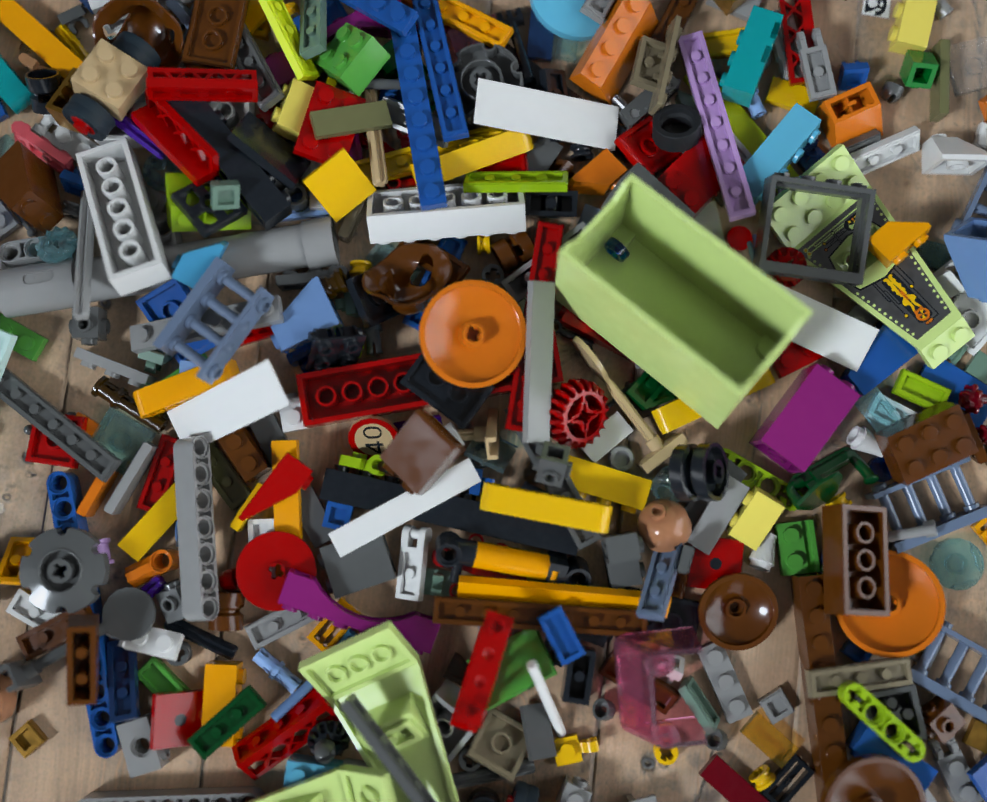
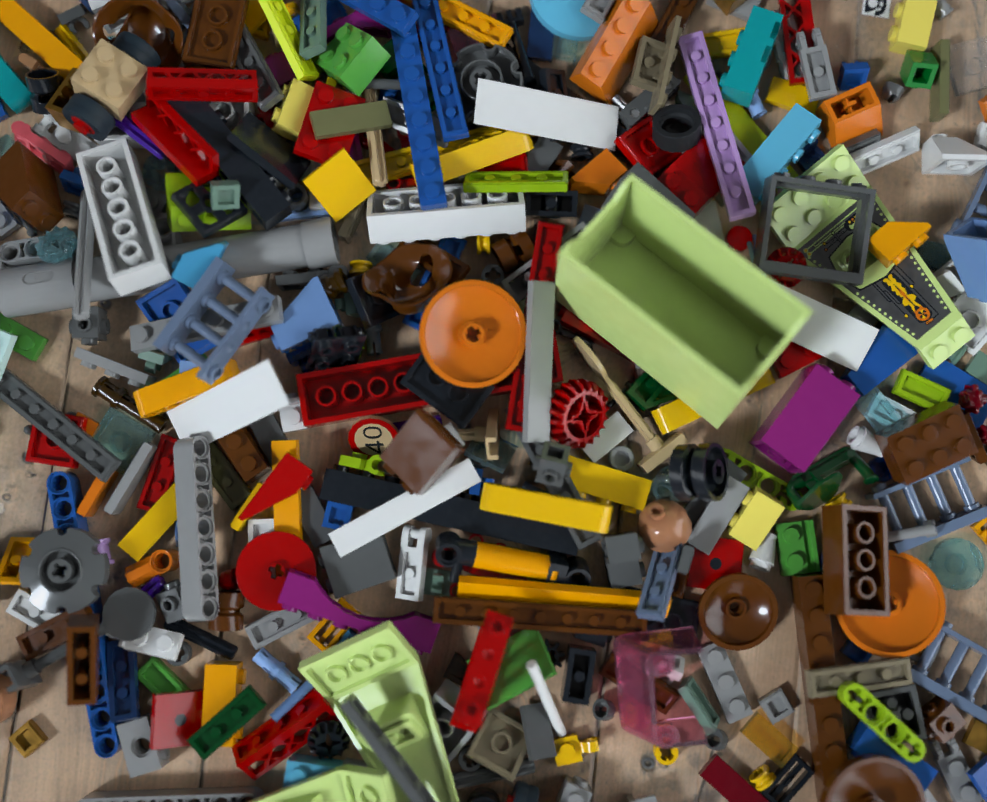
(324, 751): dark grey hinge -> none
(561, 635): blue tile -> none
(616, 249): tile -> none

